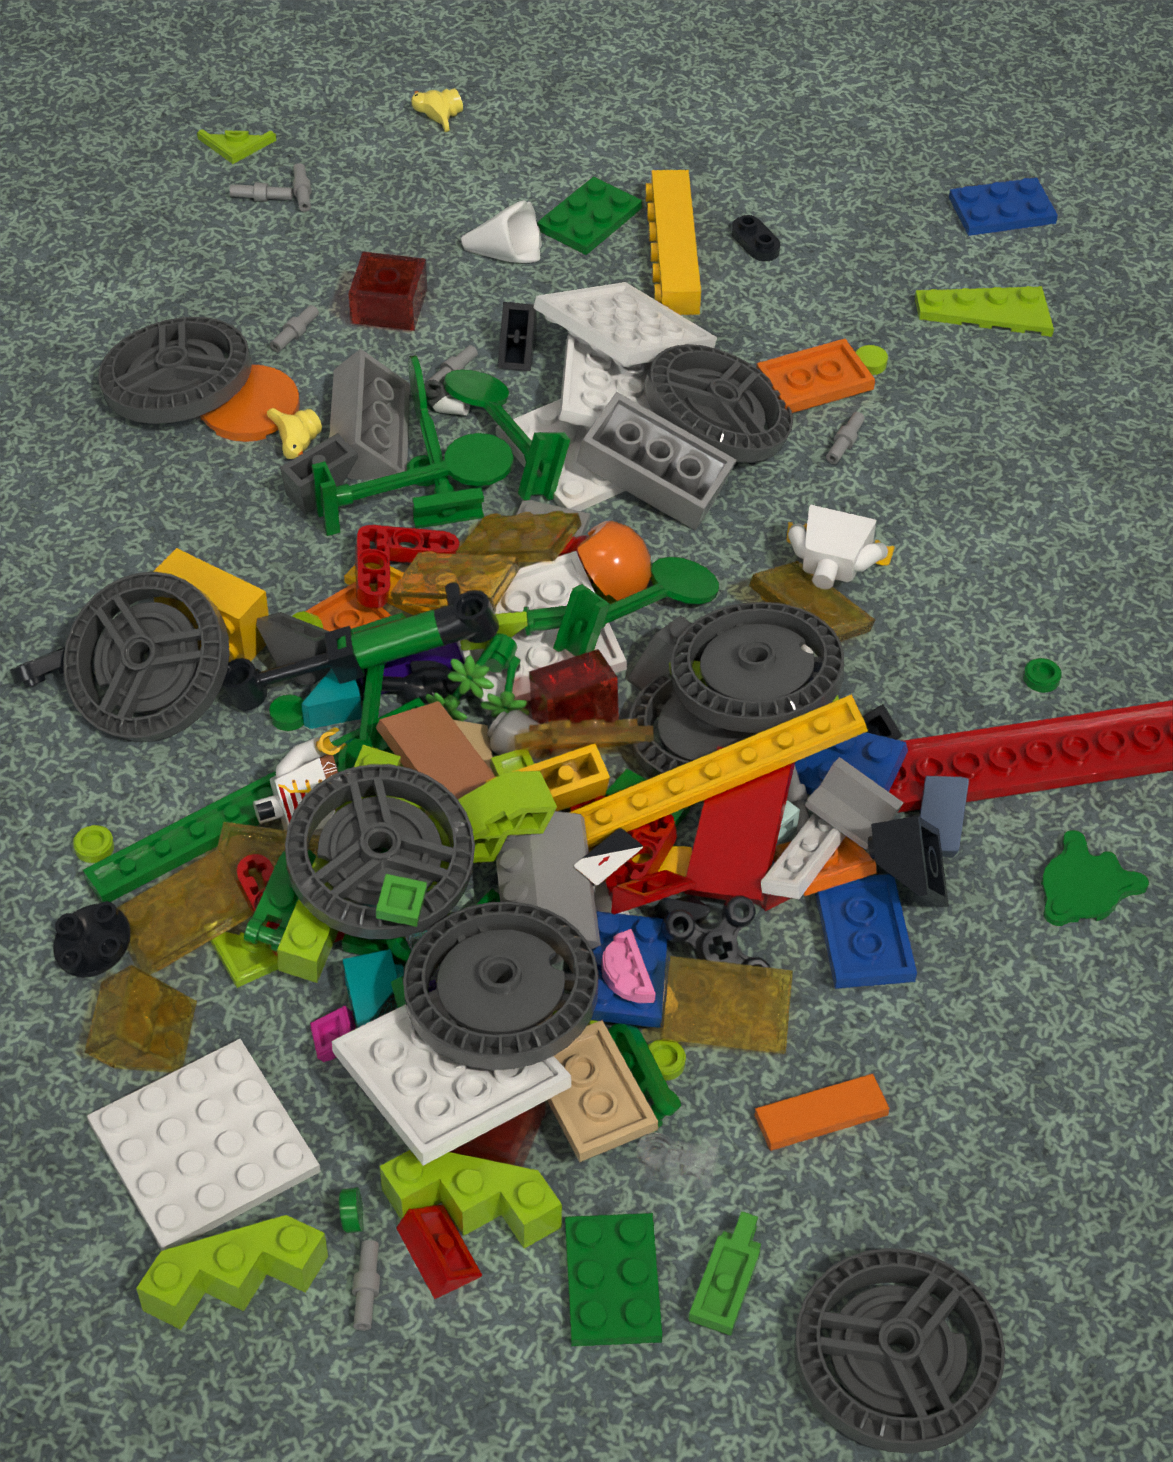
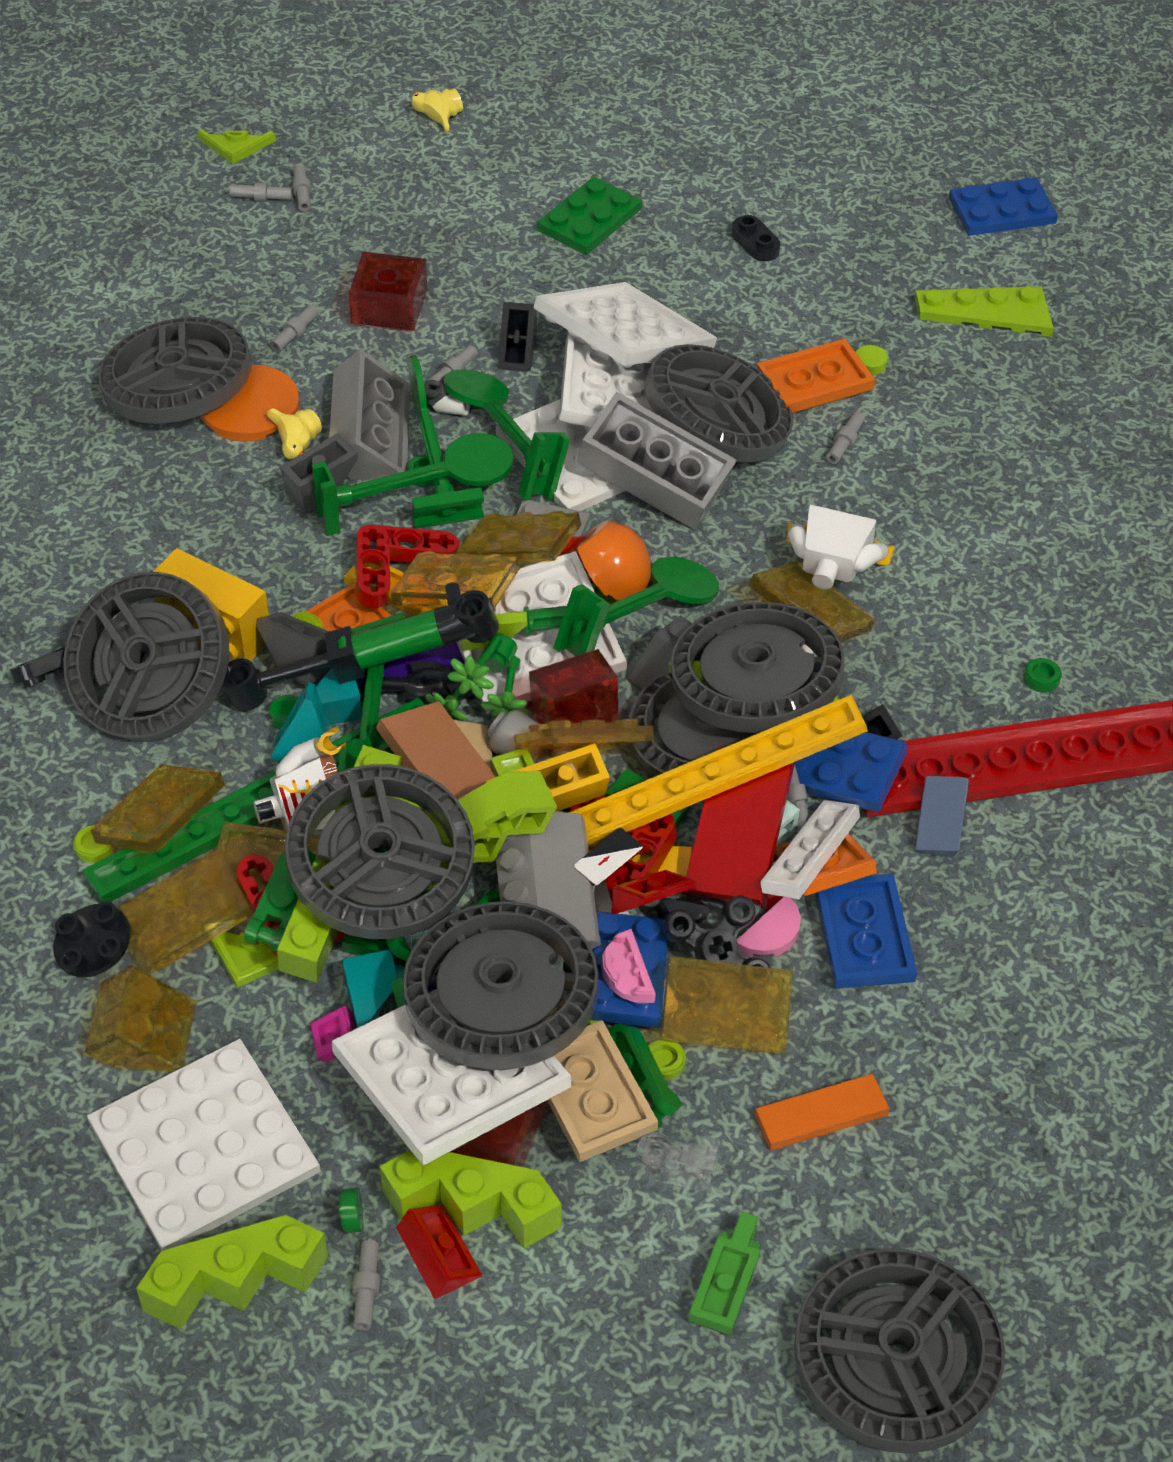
(158, 808): none -> clear yellow plate
(303, 723): none -> teal slope
(401, 900): bright green plate -> none
(508, 235): white hat -> none
(612, 1280): green plate -> none
(675, 241): yellow brick -> none
(773, 931): none -> bright pink tile
(852, 802): light grey panel -> none
(912, 855): black slope -> none
(1085, 884): green tile -> none

